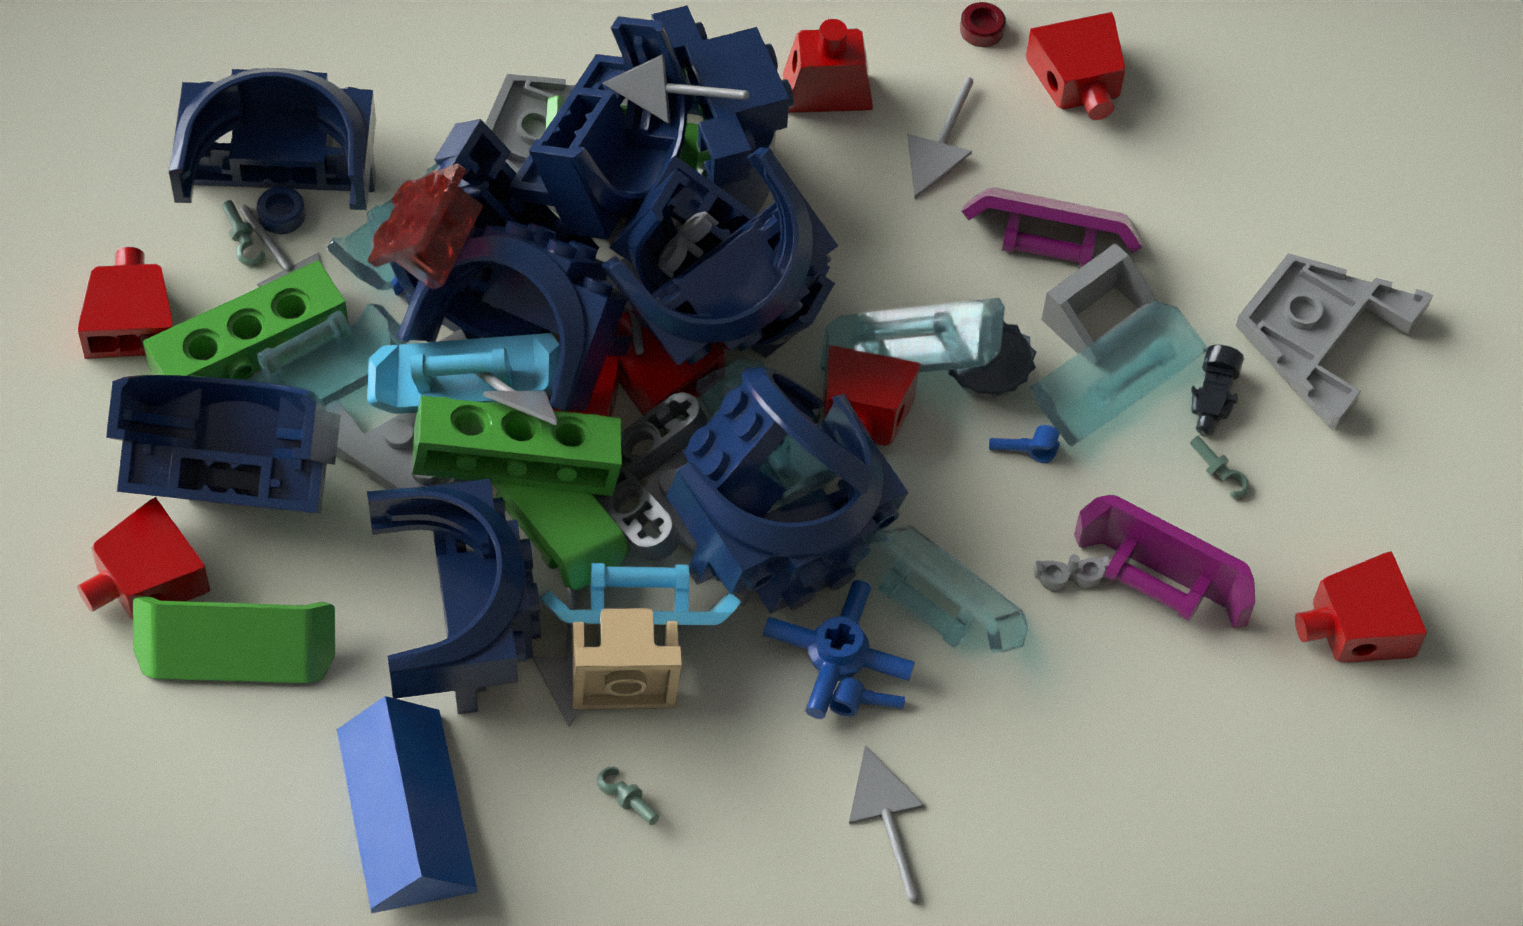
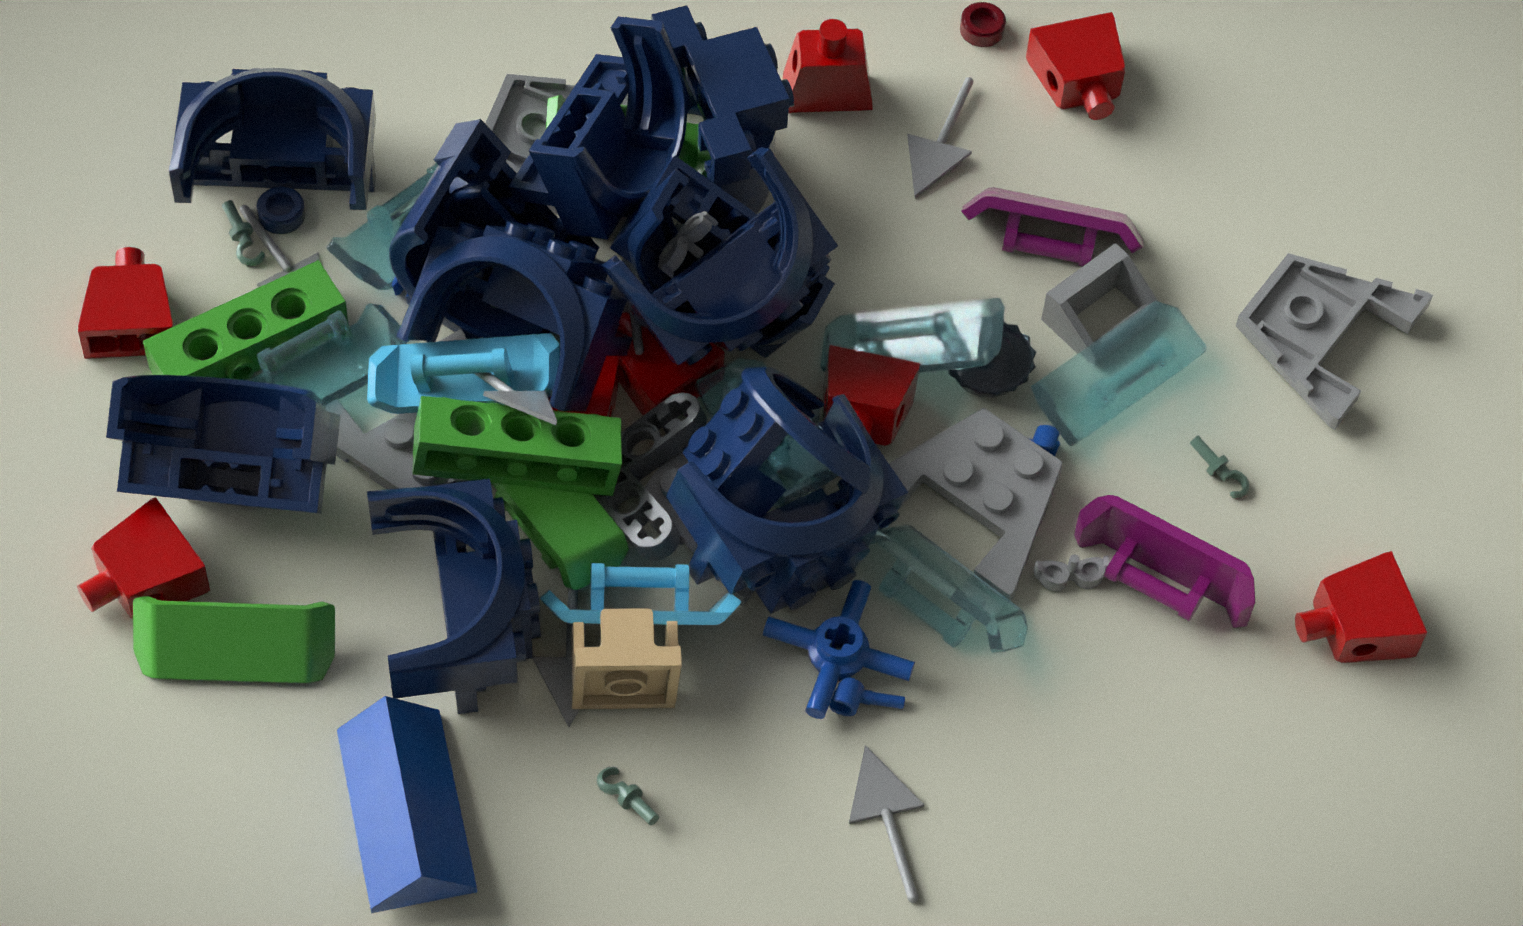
(427, 226): clear red bracket -> none
(649, 88): light grey piece -> none
(994, 479): none -> light grey wing
(1214, 399): black piece -> none

